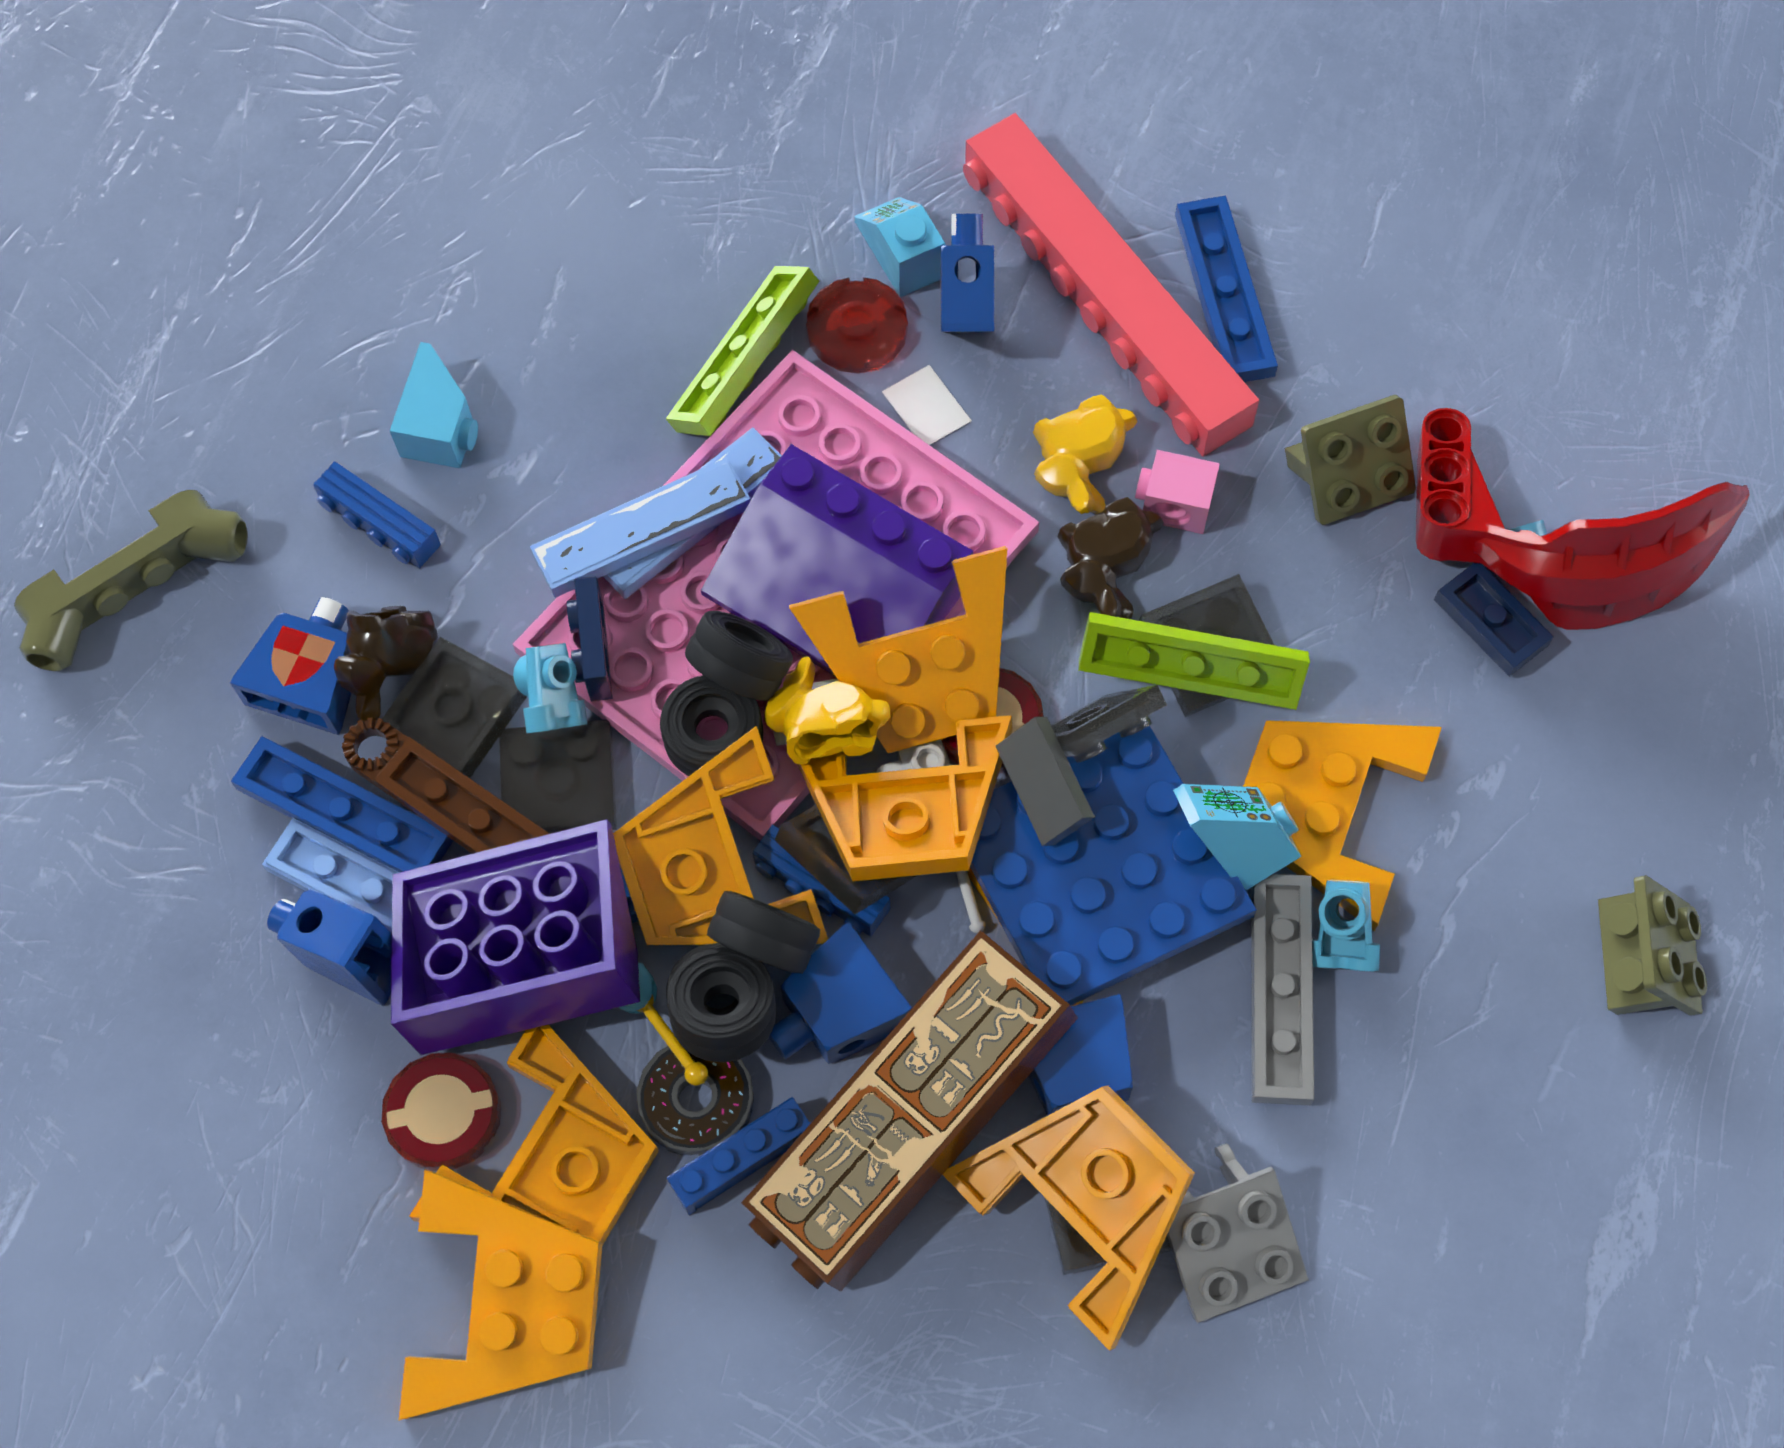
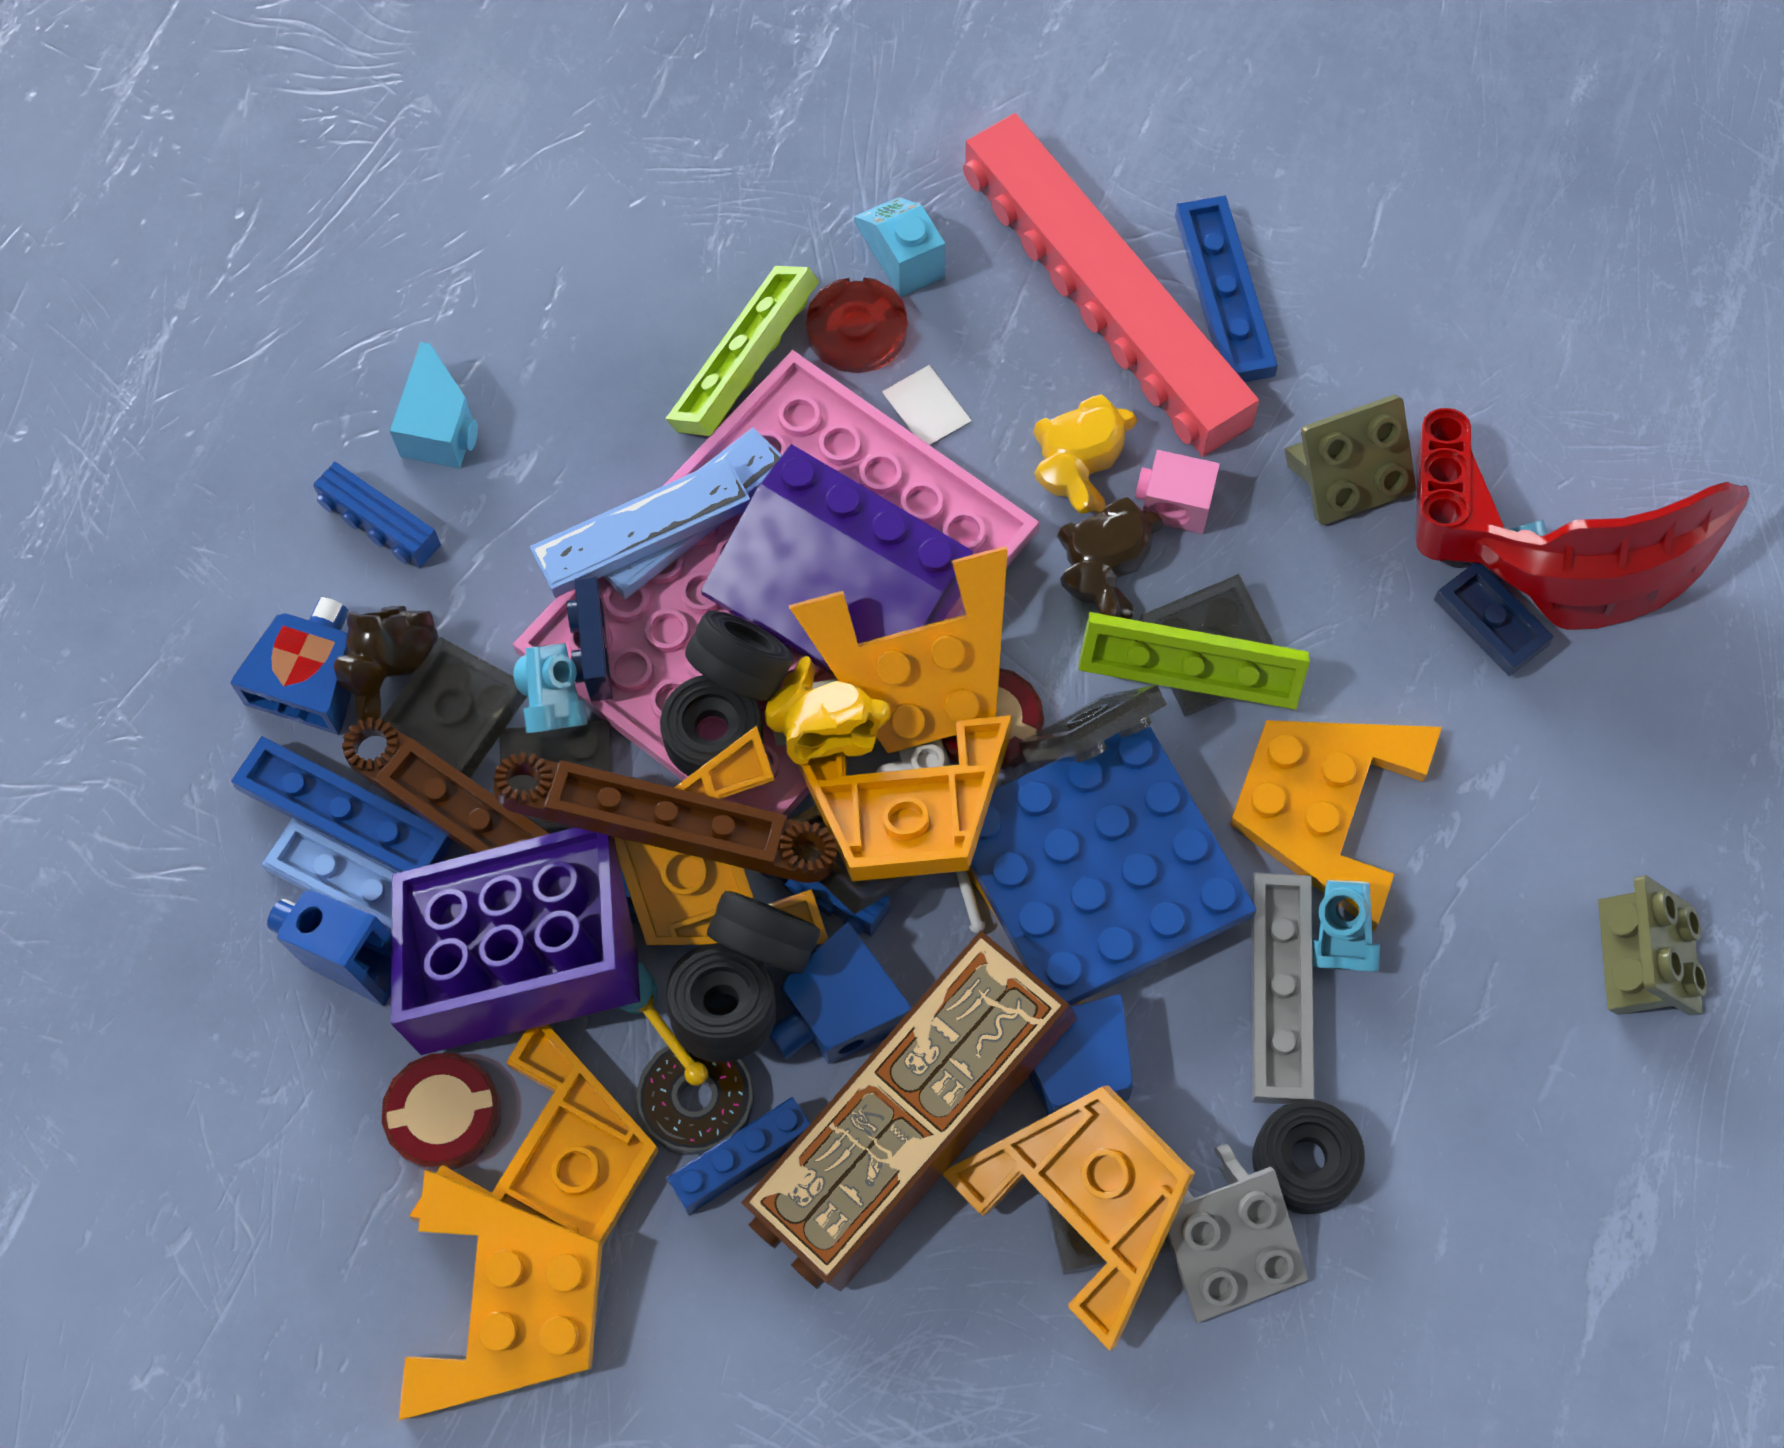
(60, 611): olive plate -> none
(665, 817): none -> reddish brown plate
(963, 304): blue torso -> none
(1044, 781): dark grey tile -> none
(1240, 829): medium azure slope -> none
(1337, 1139): none -> black tyre

